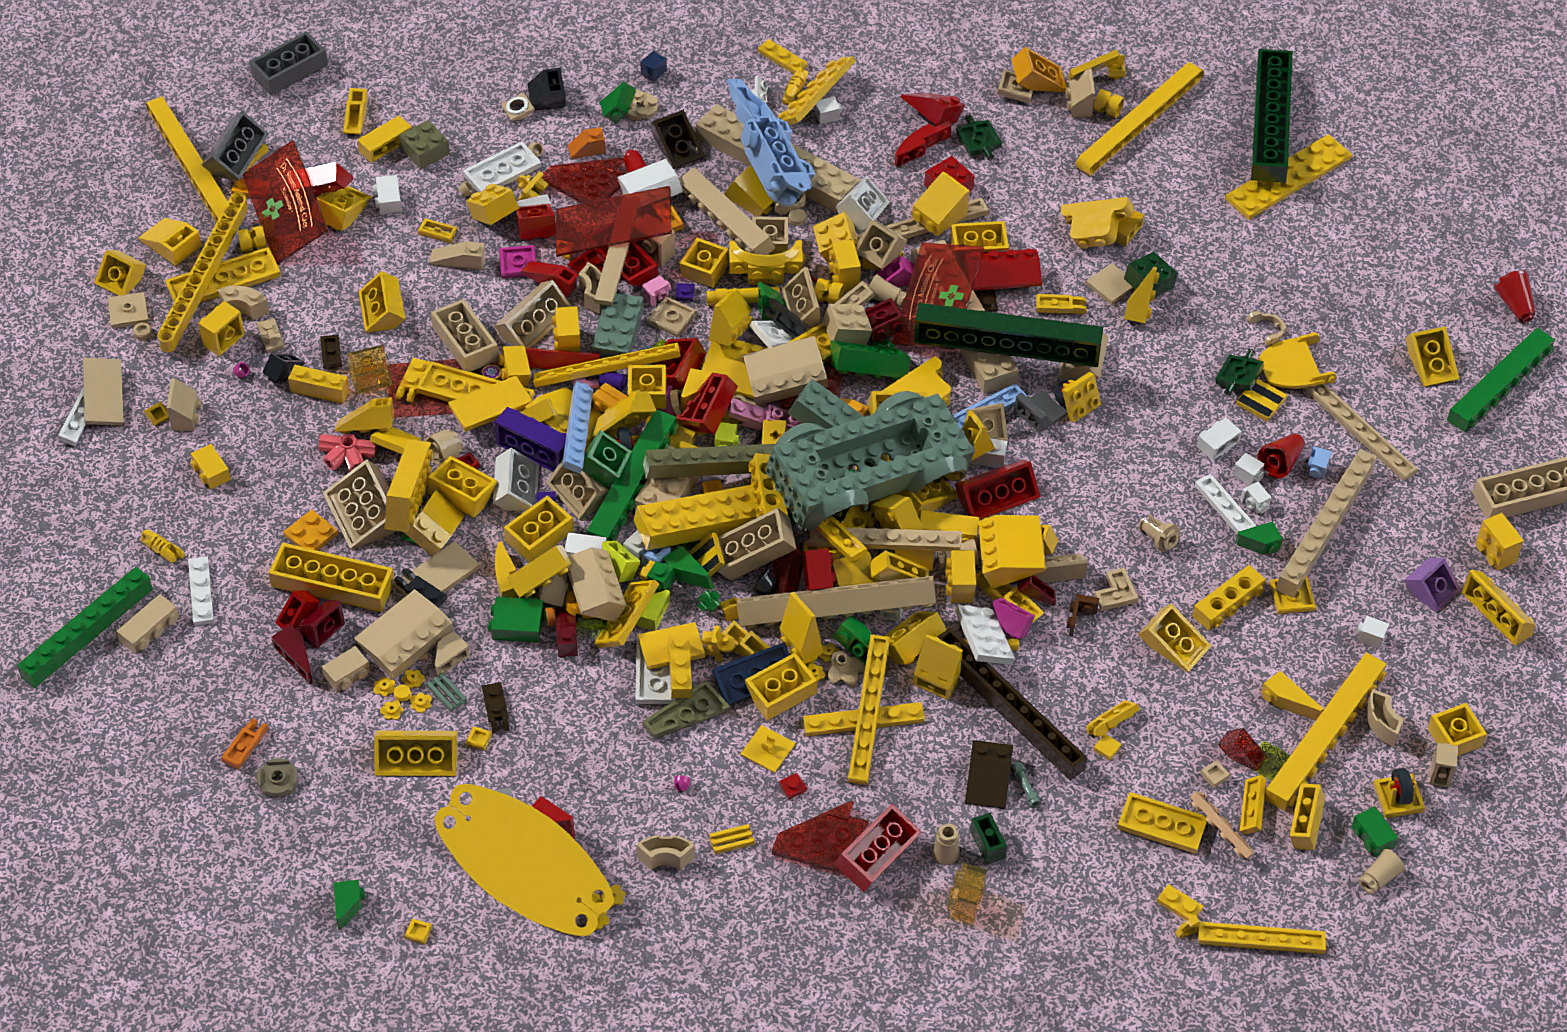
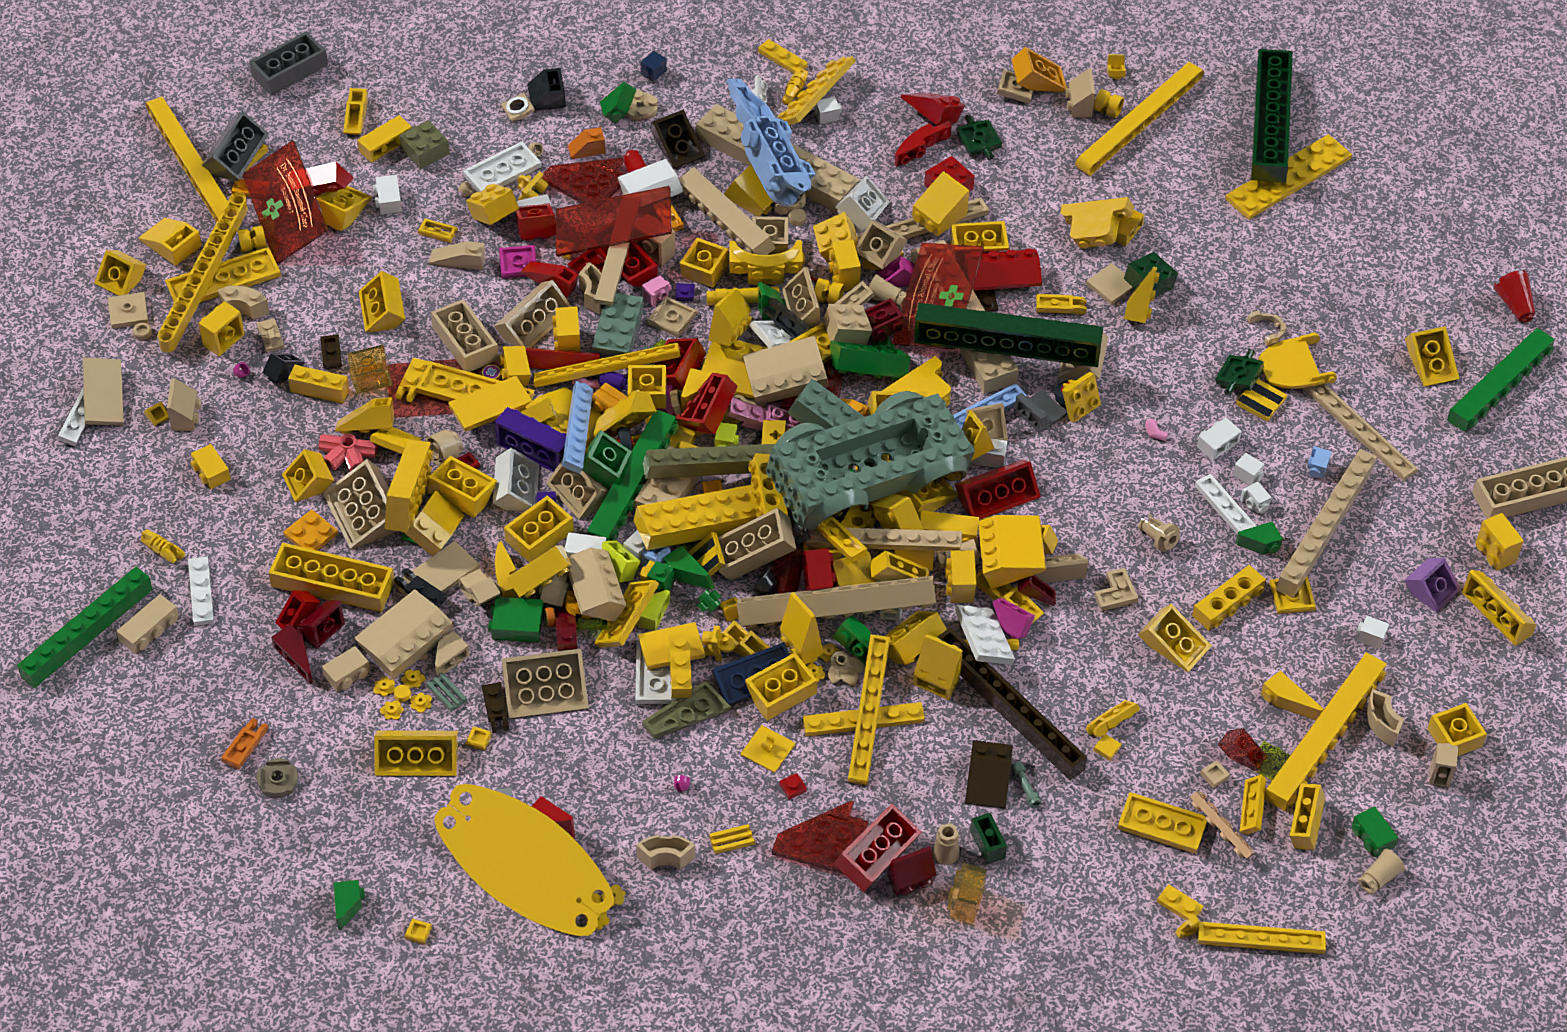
(307, 475): none -> yellow slope
(479, 587): none -> tan brick
(544, 683): none -> tan slope
(912, 871): none -> dark red slope
(1084, 604): reddish brown bracket -> none
(1095, 64): yellow tile -> none
(1153, 430): none -> bright pink arm
(1281, 455): red cone -> none
(1399, 794): yellow plate -> none

